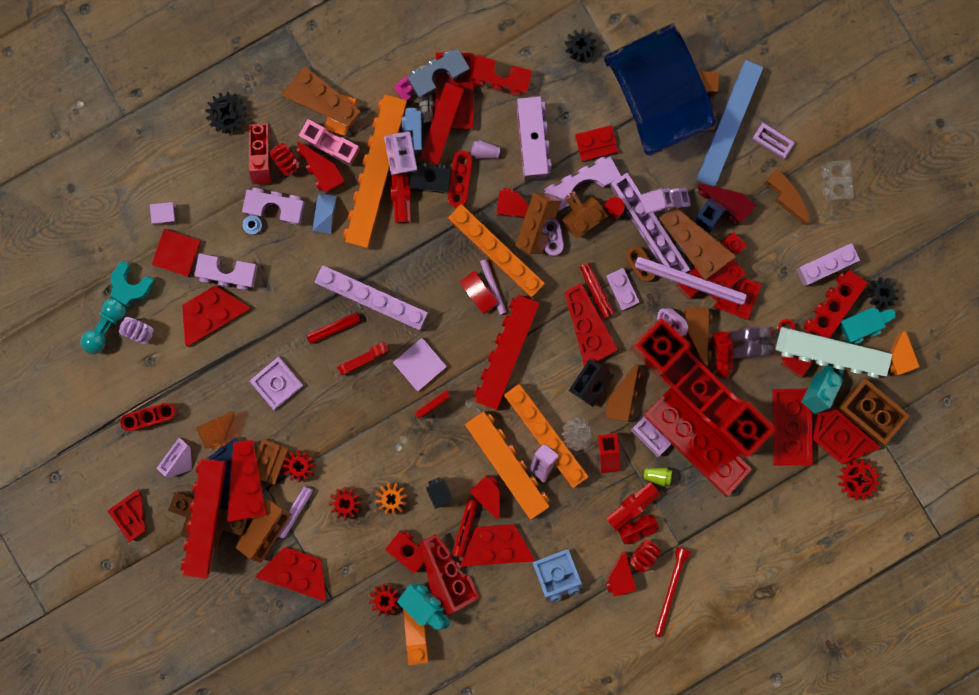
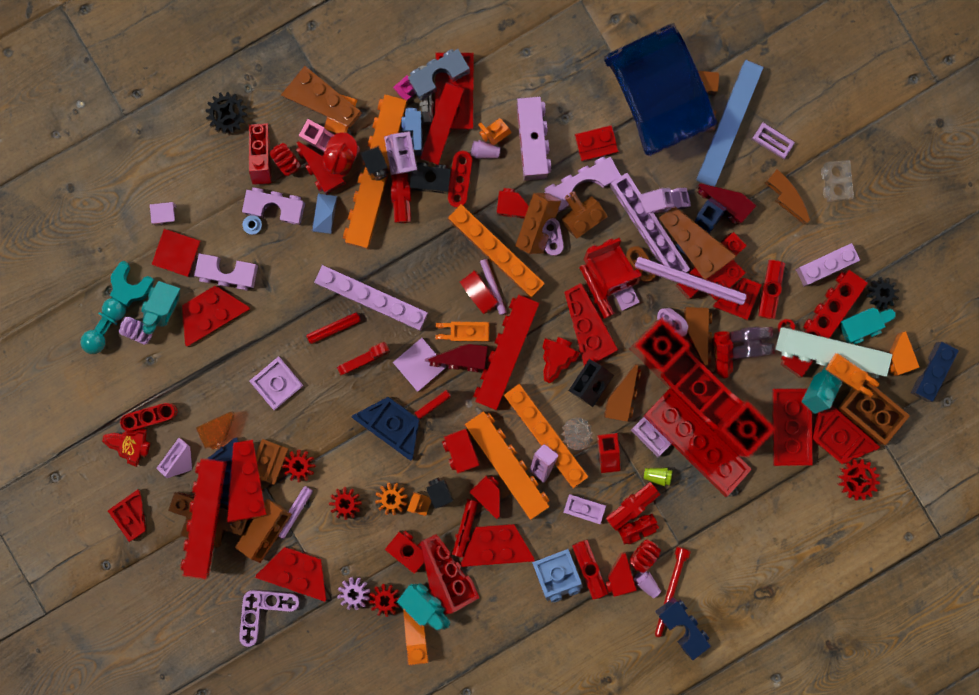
(129, 445): none -> red rock
(159, 306): none -> teal hinge
(262, 604): none -> lavender beam
(339, 155): none -> red piece
(357, 588): none -> lavender gear
(375, 163): none -> black brick
(391, 424): none -> dark blue wing
(419, 504): none -> orange bracket
(461, 451): none -> red brick
(465, 331): none -> orange hinge
(466, 355): none -> dark red slope
(483, 74): red arch -> none
(495, 132): none -> orange bracket
(557, 357): none -> red rock
(584, 509): none -> lavender plate
(586, 50): black gear -> none
(594, 581): none -> red piece
(611, 267): none -> red panel
(614, 207): red brick -> none
(647, 584): none -> lavender cone
(694, 641): none -> dark blue arch
(773, 277): none -> red piece
(850, 374): none -> orange hinge
(935, 373): none -> dark blue arch

